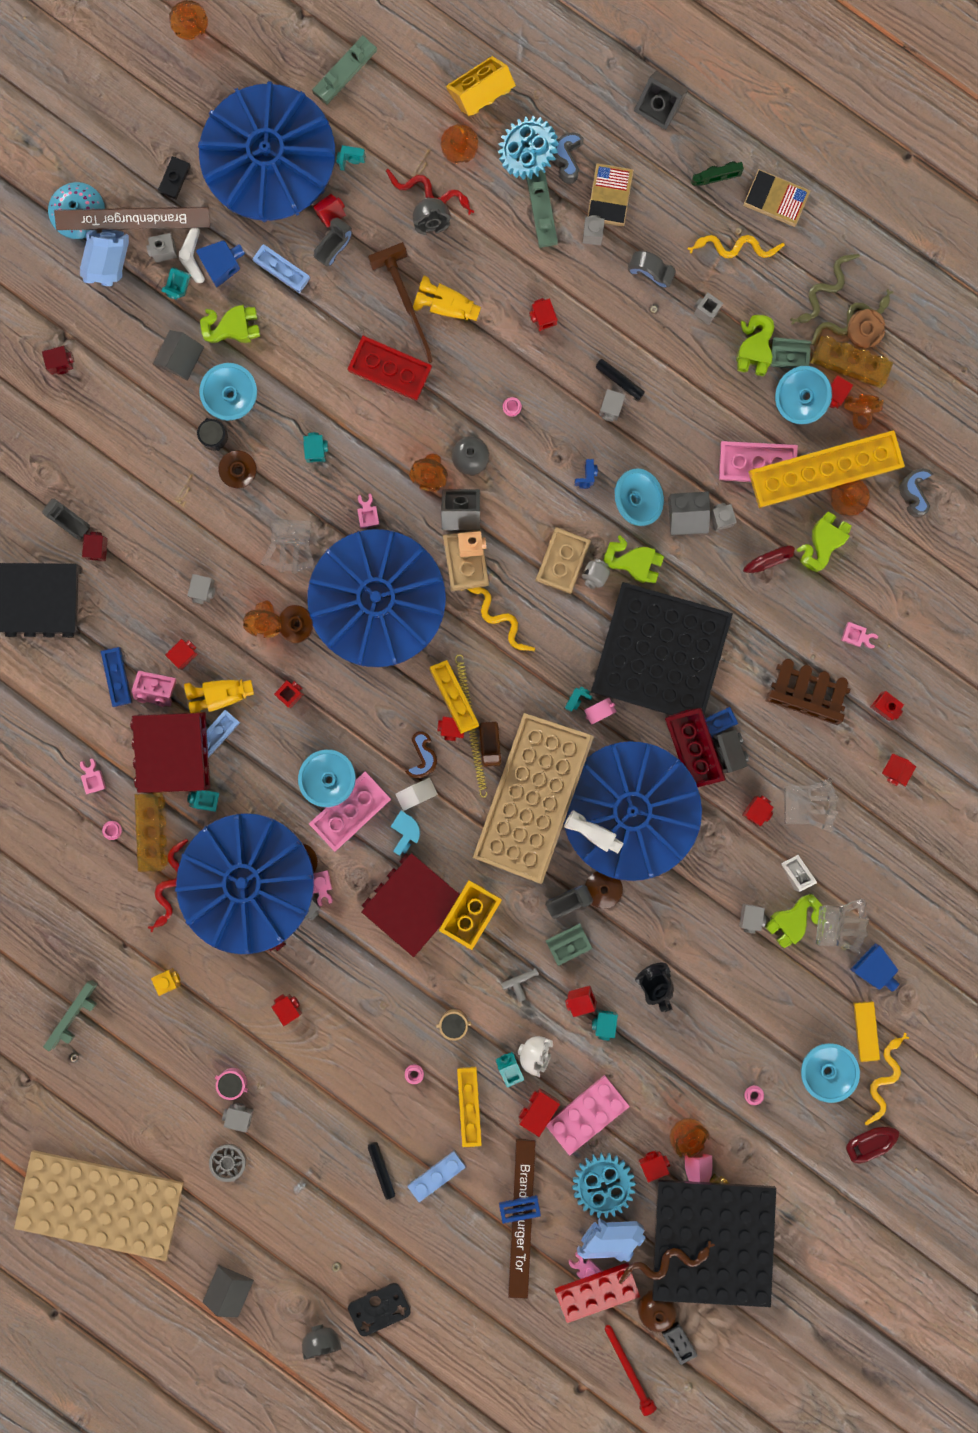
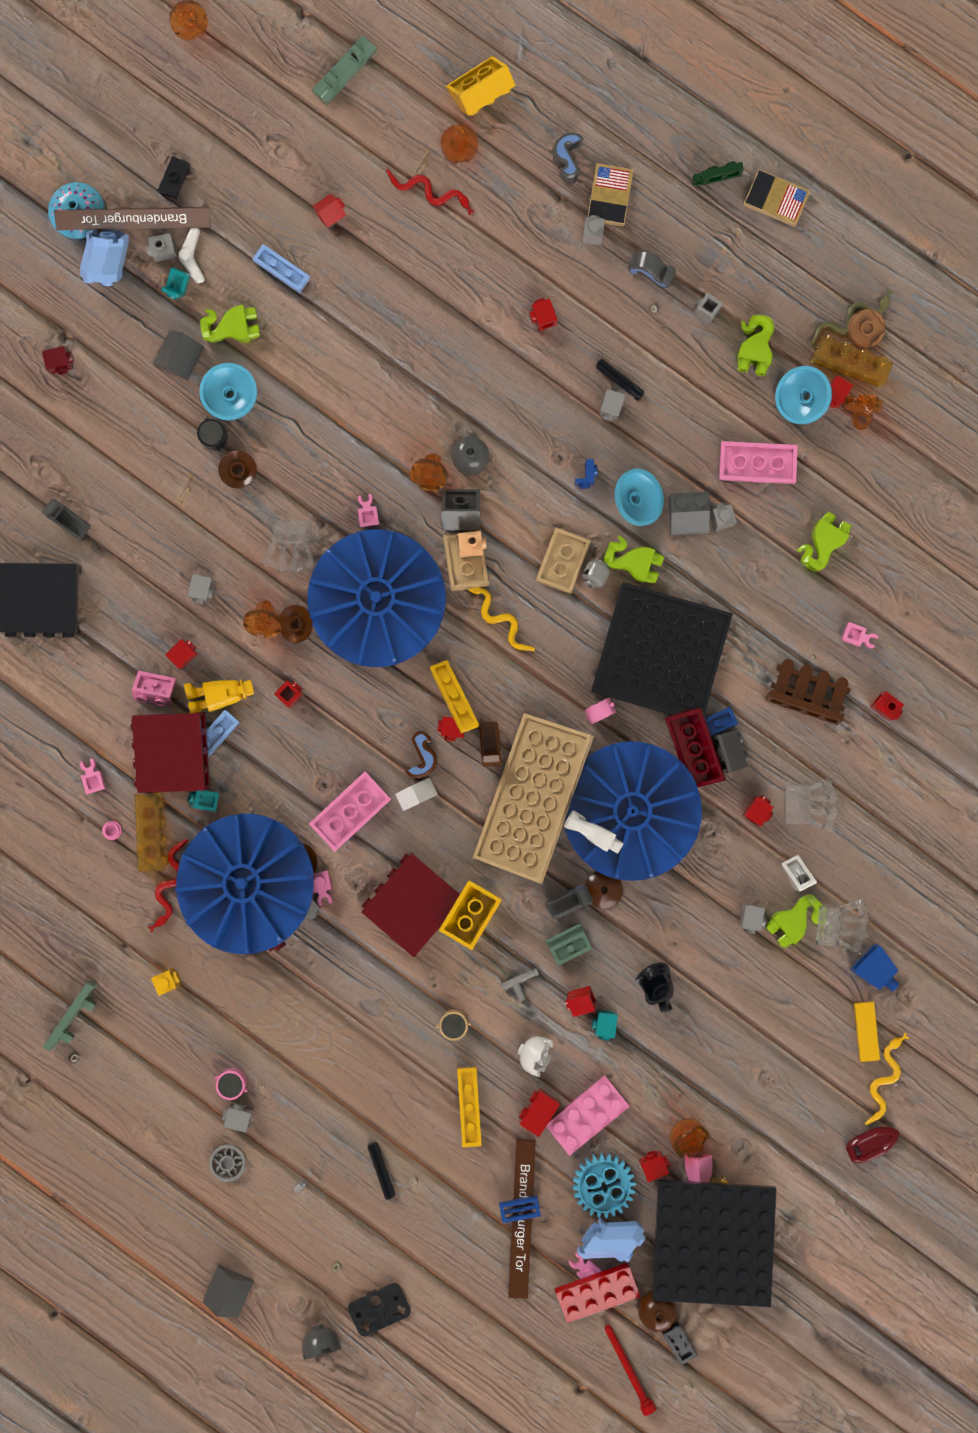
(94, 546): dark red brick -> none
(99, 1205): tan plate -> none
(116, 677): blue tile -> none
(220, 261): blue torso -> none
(267, 152): blue piece -> none
(286, 1008): red brick -> none
(315, 447): teal brick -> none
(316, 771): medium azure dish -> none
(333, 242): dark grey animal -> none
(351, 154): teal bracket -> none
(388, 258): reddish brown piece -> none
(389, 368): red plate -> none
(408, 828): medium azure brick -> none
(414, 1080): bright pink plate -> none
(431, 215): dark grey cylinder -> none
(436, 1176): light blue plate -> none
(445, 301): yellow piece -> none
(472, 730): light yellow piece -> none
(509, 1069): teal bracket -> none
(512, 406): bright pink plate -> none
(515, 162): medium azure gear -> none
(542, 210): sand green hinge -> none
(574, 701): teal bracket -> none
(660, 99): dark grey slope -> none
(701, 242): yellow animal -> none
(702, 1256): reddish brown animal -> none
(754, 1101): bright pink plate -> none
(770, 559): dark red piece -> none
(790, 353): sand green plate -> none
(804, 318): olive animal -> none
(826, 469): yellow plate -> none
(841, 1079): medium azure dish -> none
(850, 498): clear orange tile -> none
(898, 770): red brick -> none
(912, 493): dark grey animal -> none

